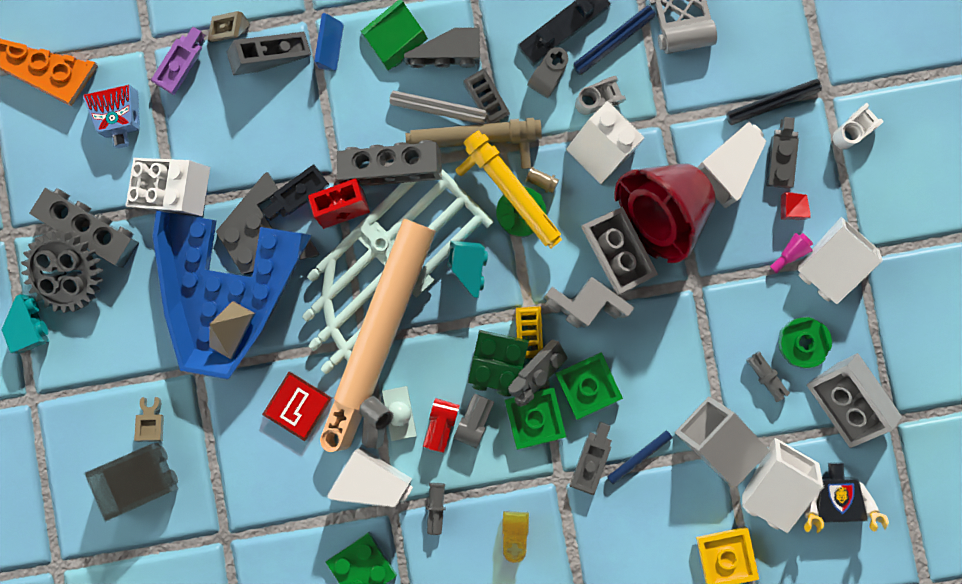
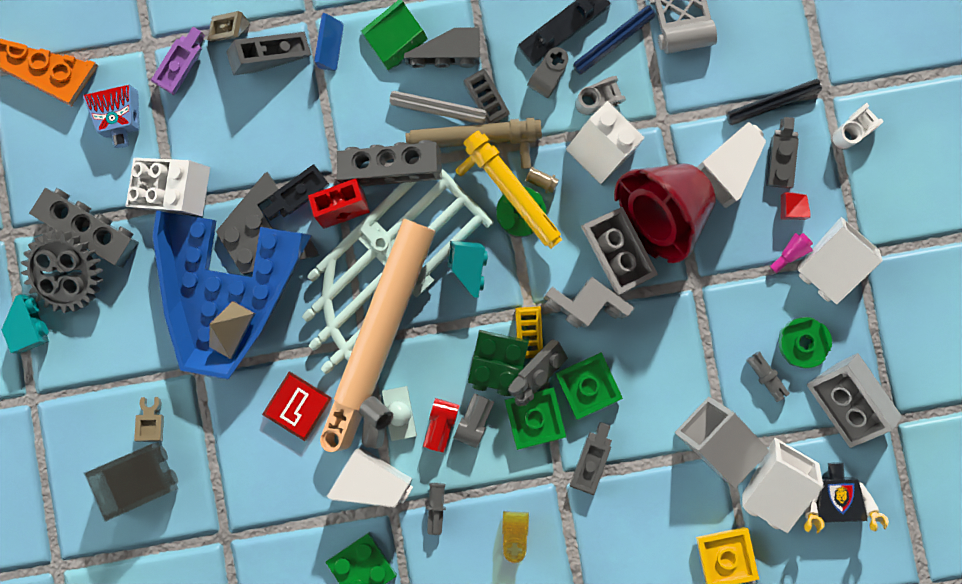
(639, 457): dark blue bar -> none

